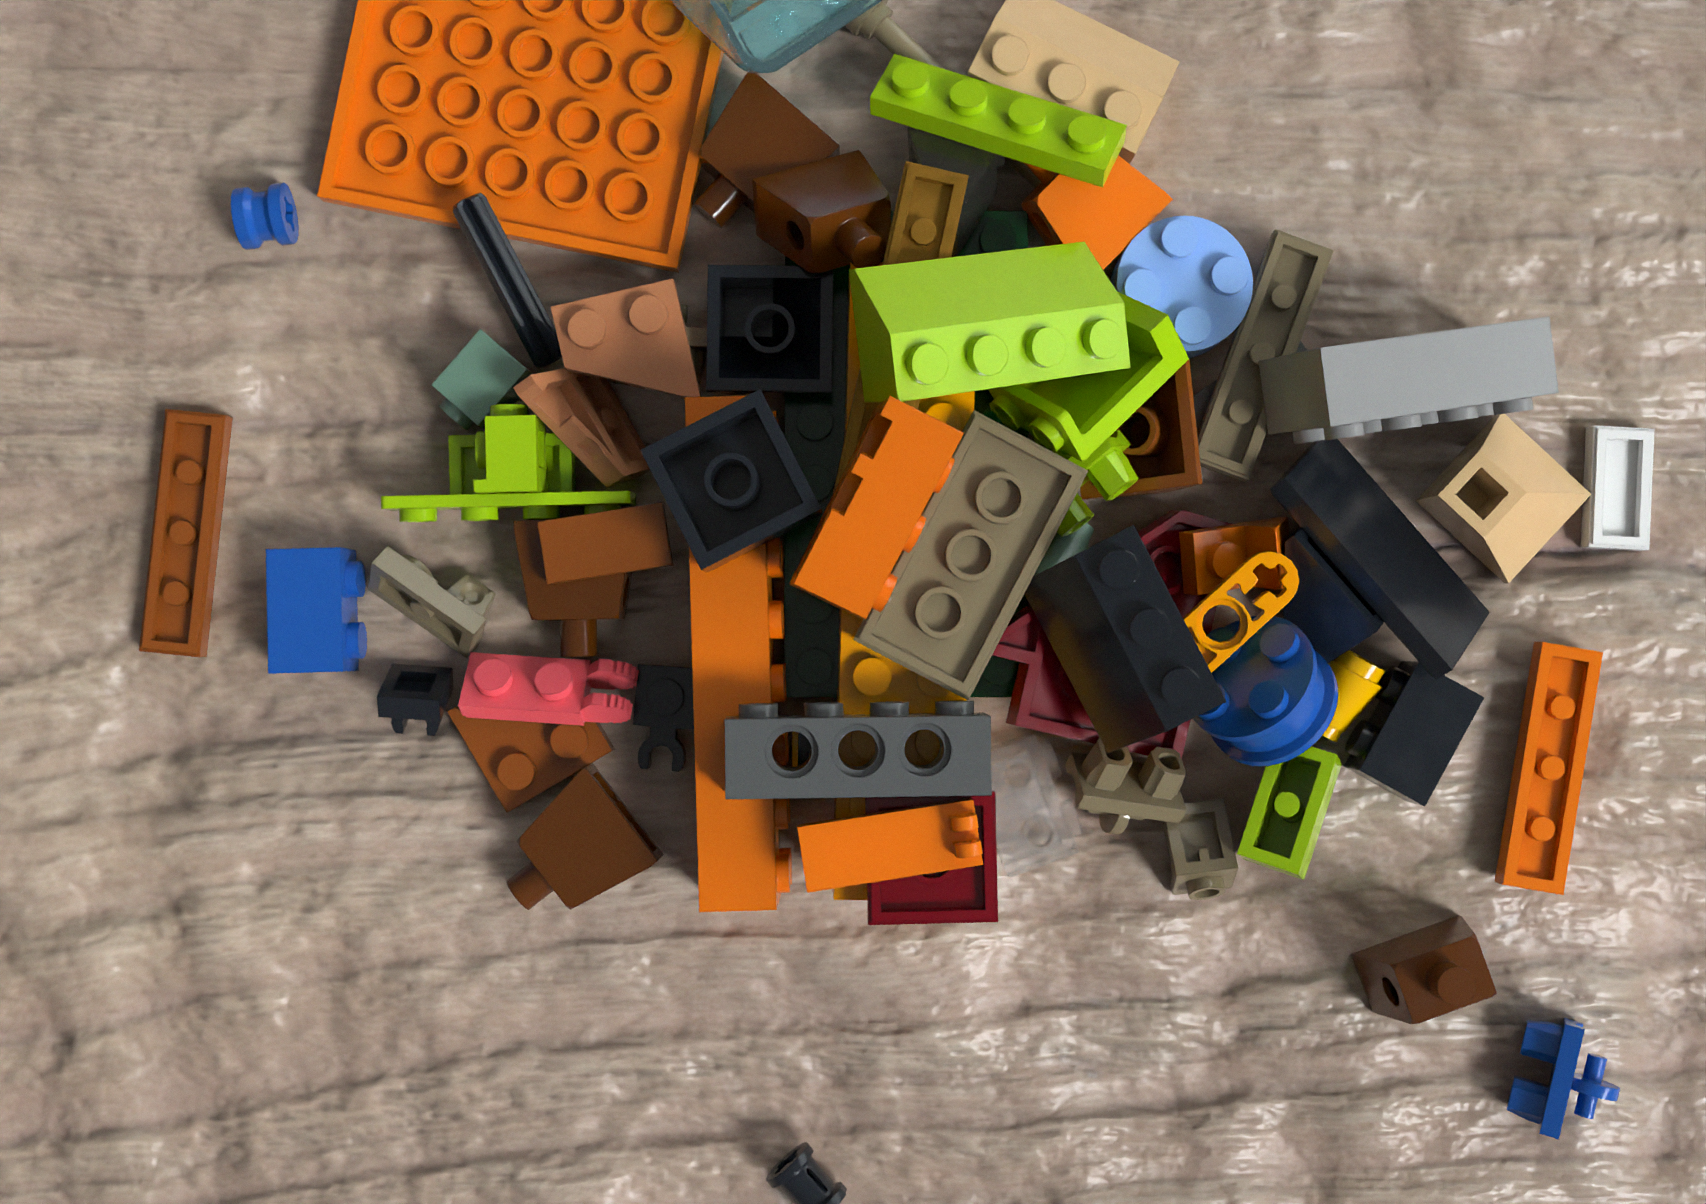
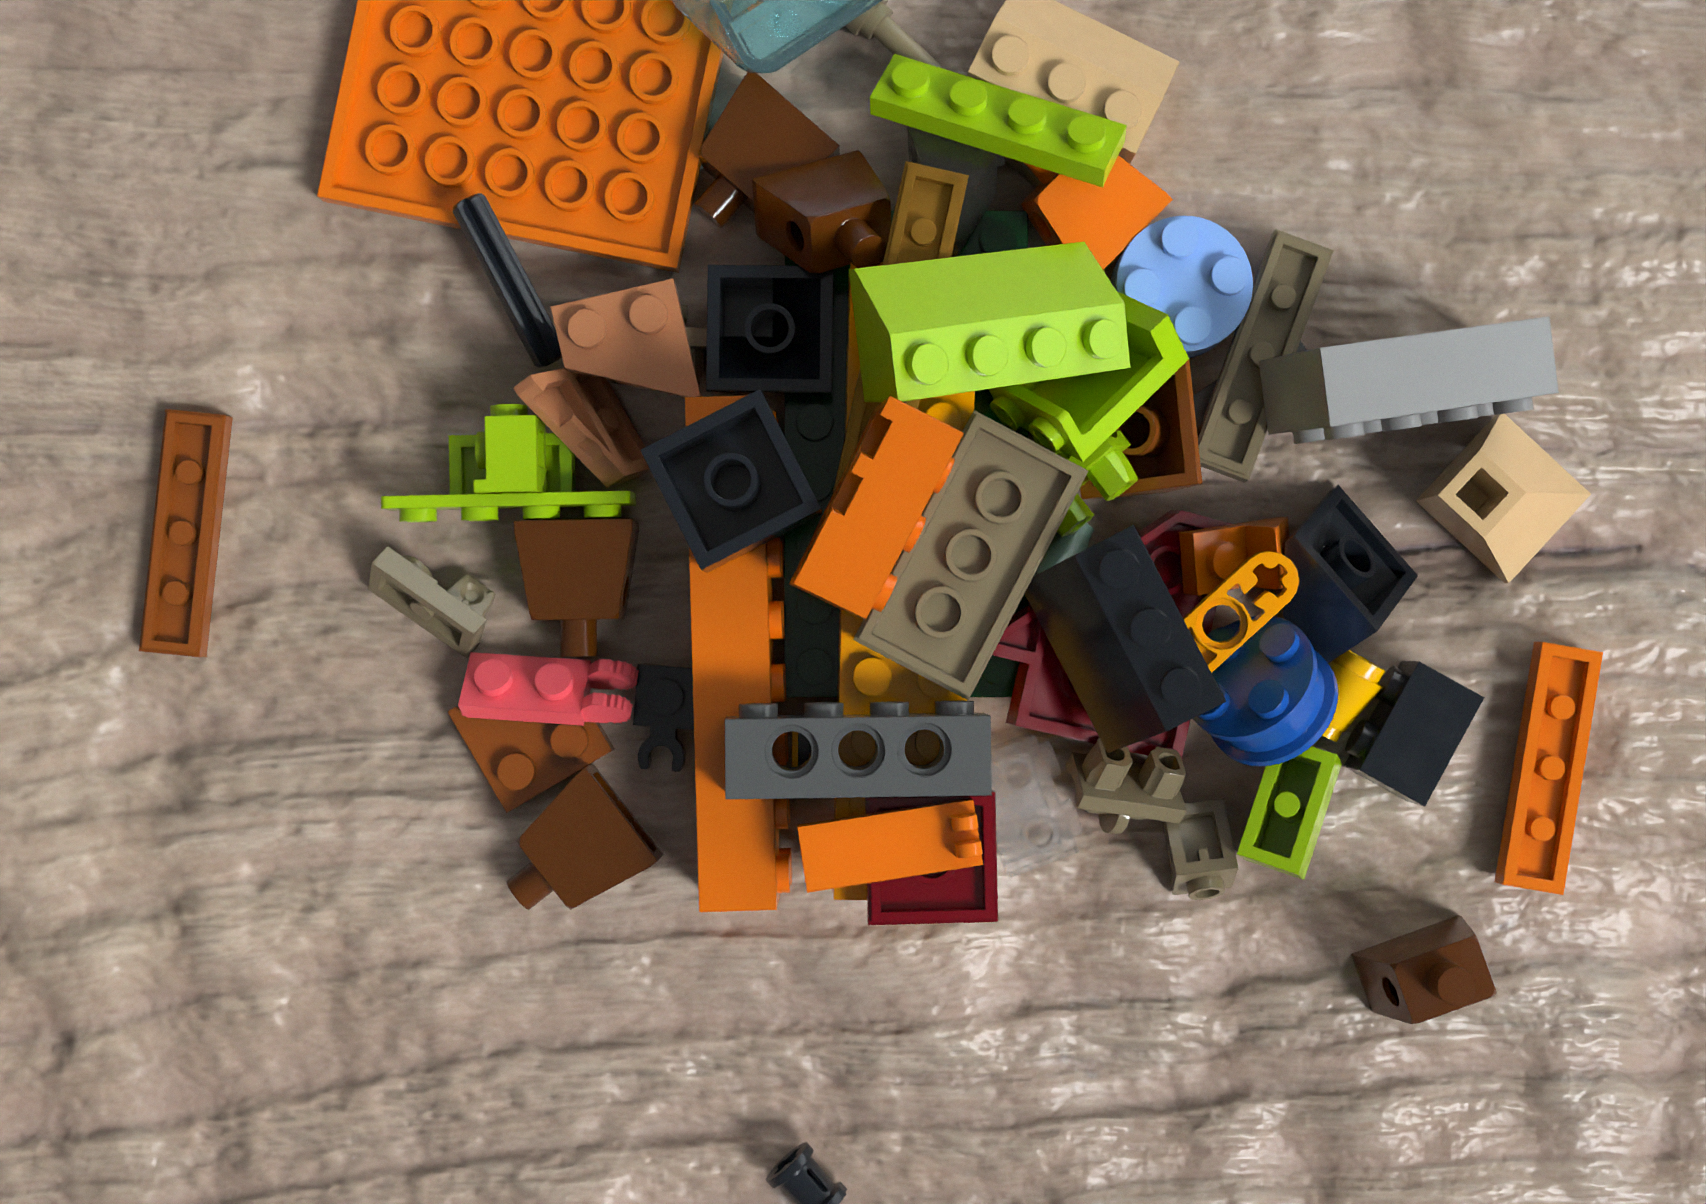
(264, 216): blue wheel -> none
(314, 610): blue brick -> none
(415, 694): black tile -> none
(479, 378): sand green brick -> none
(605, 543): dark orange tile -> none
(1381, 554): black tile -> none
(1548, 1103): blue hips -> none
(1620, 485): white tile -> none

